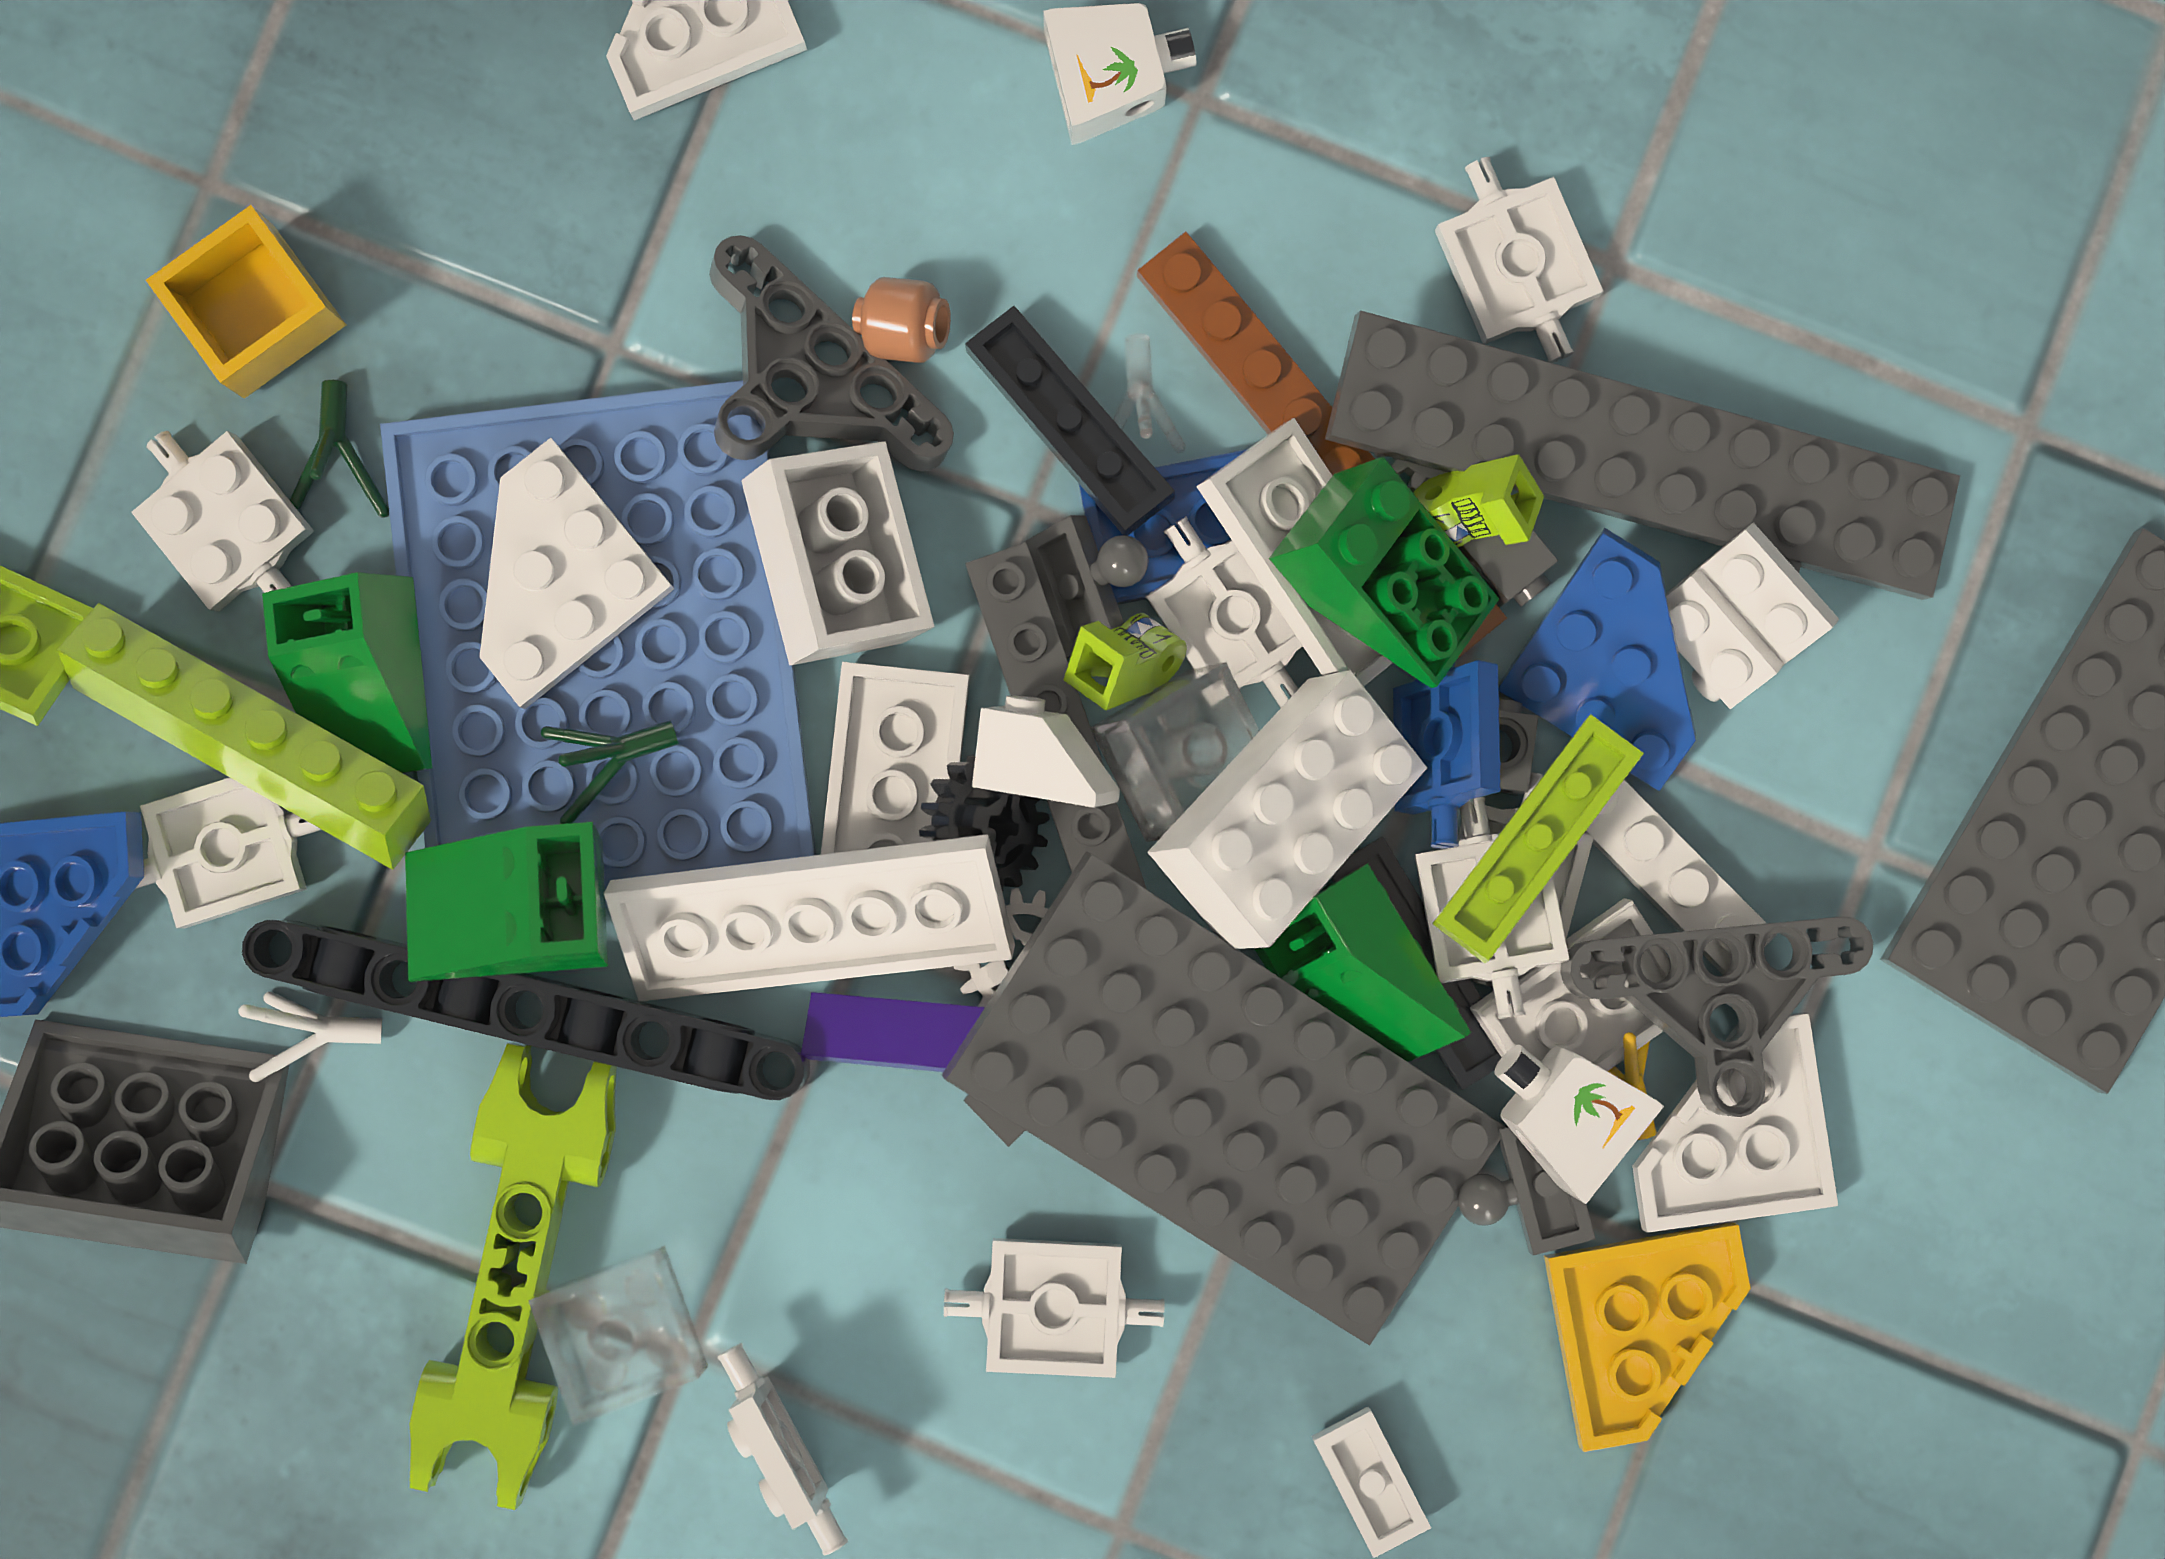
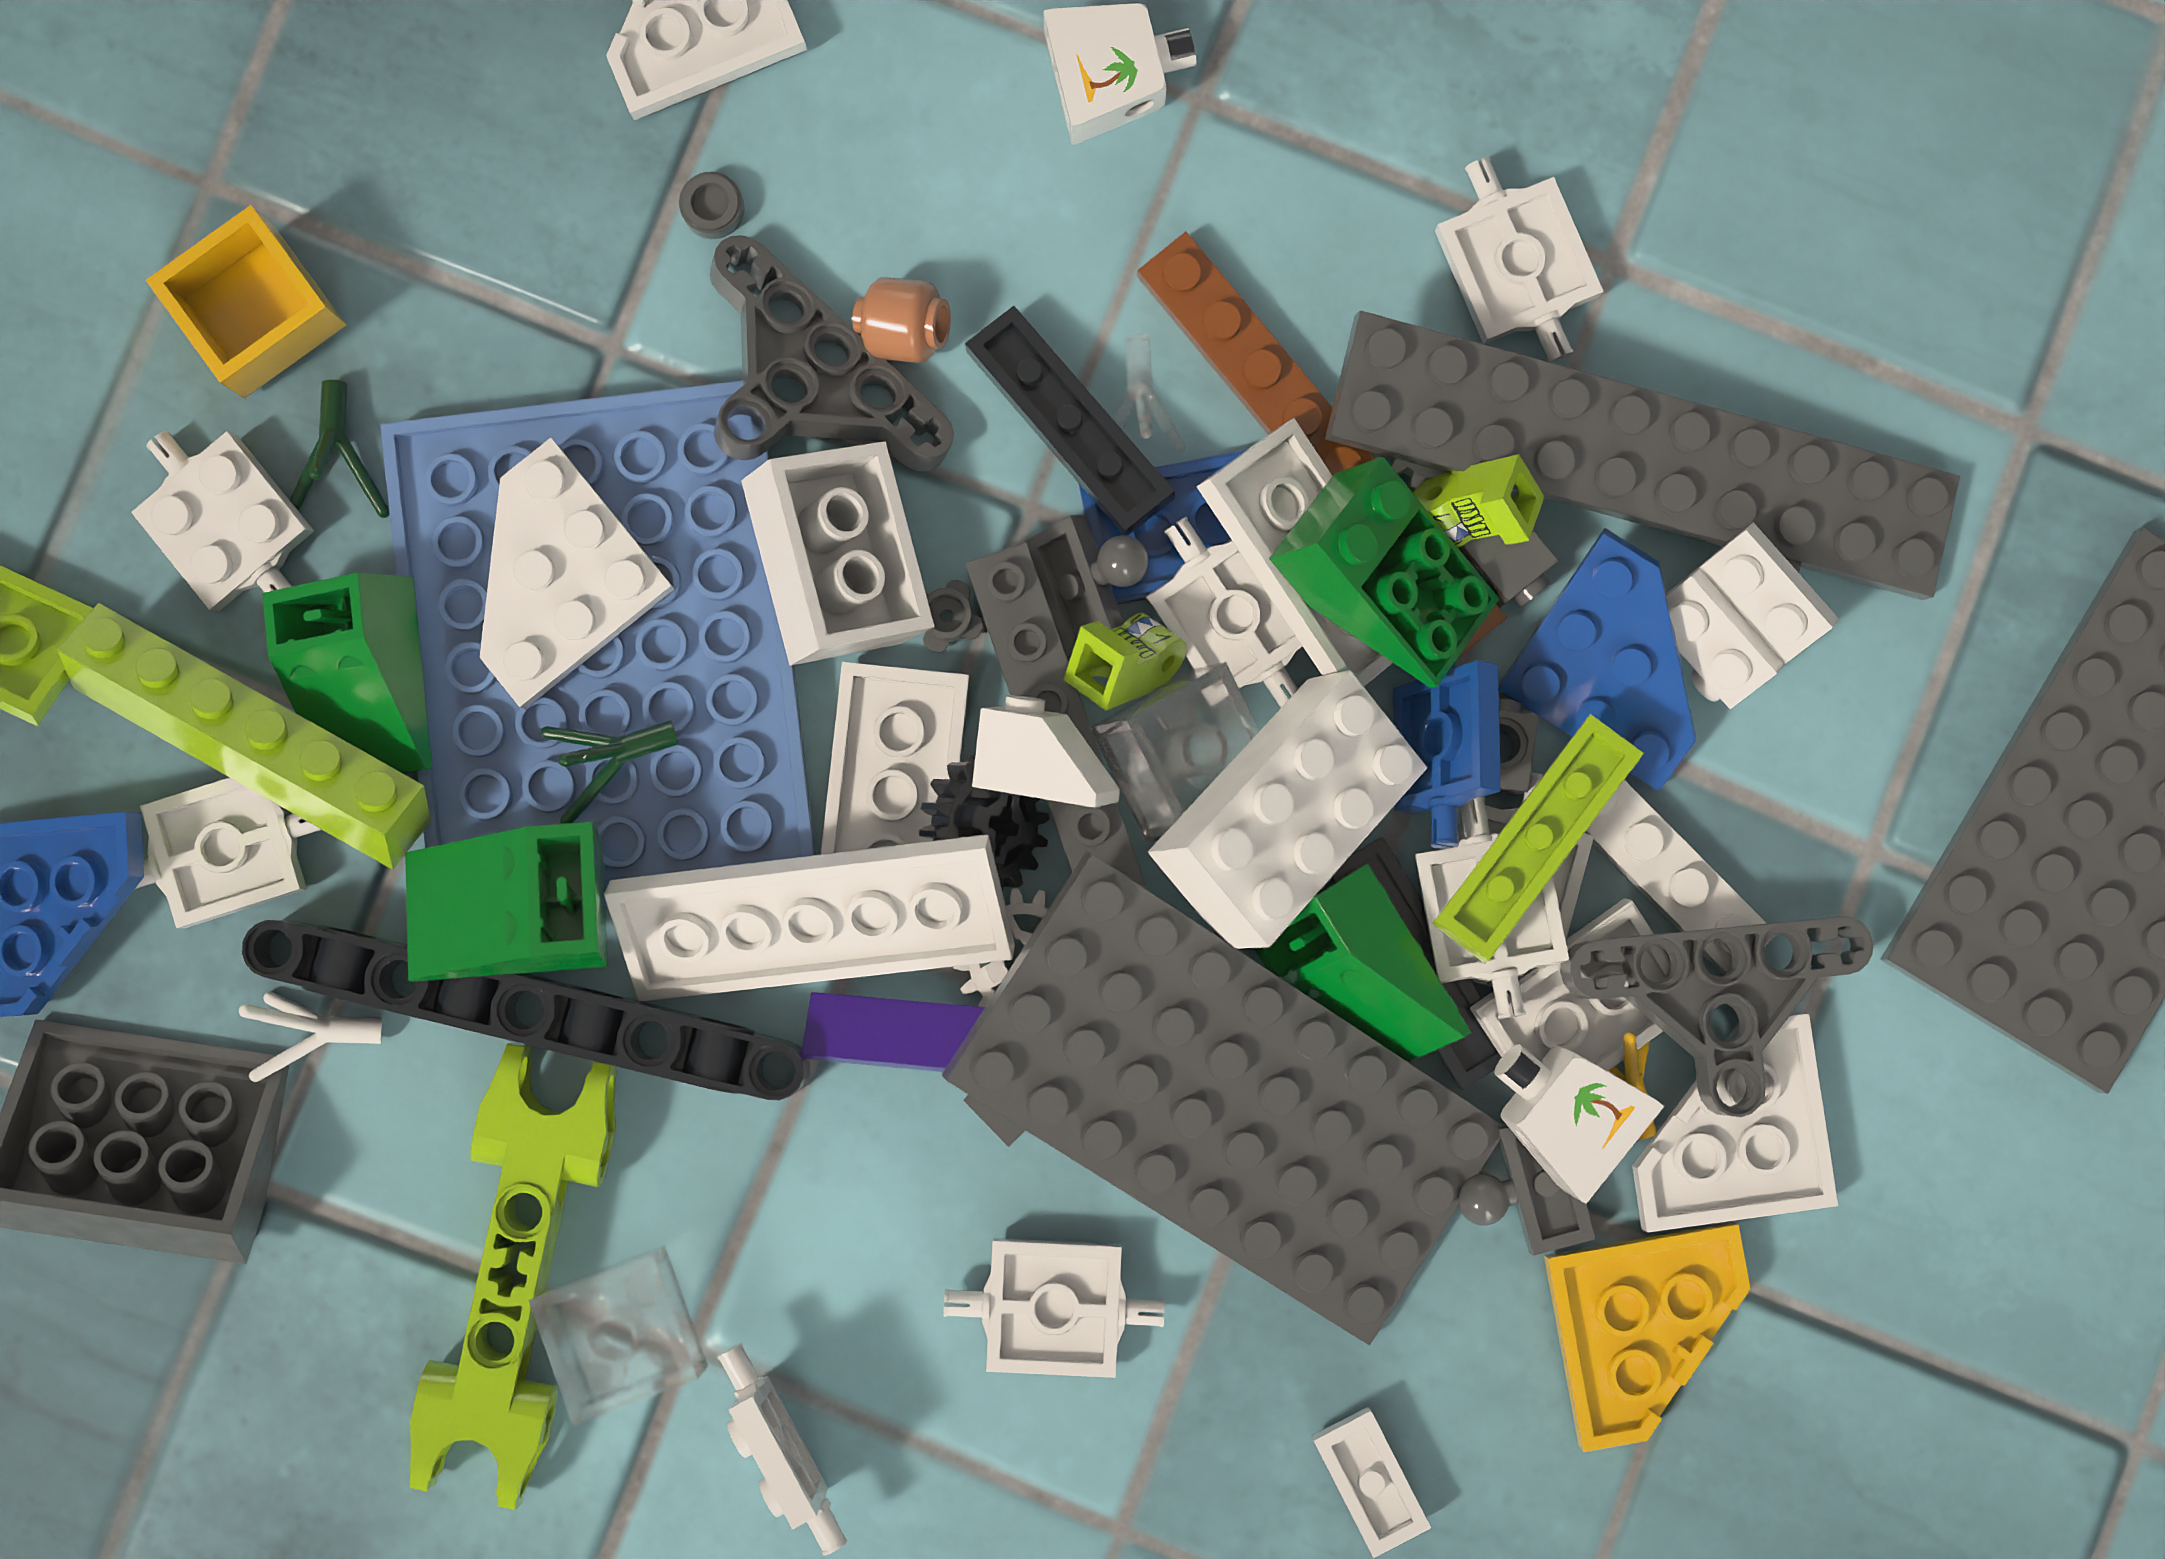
(711, 205): none -> dark grey tile
(964, 621): none -> dark grey plate

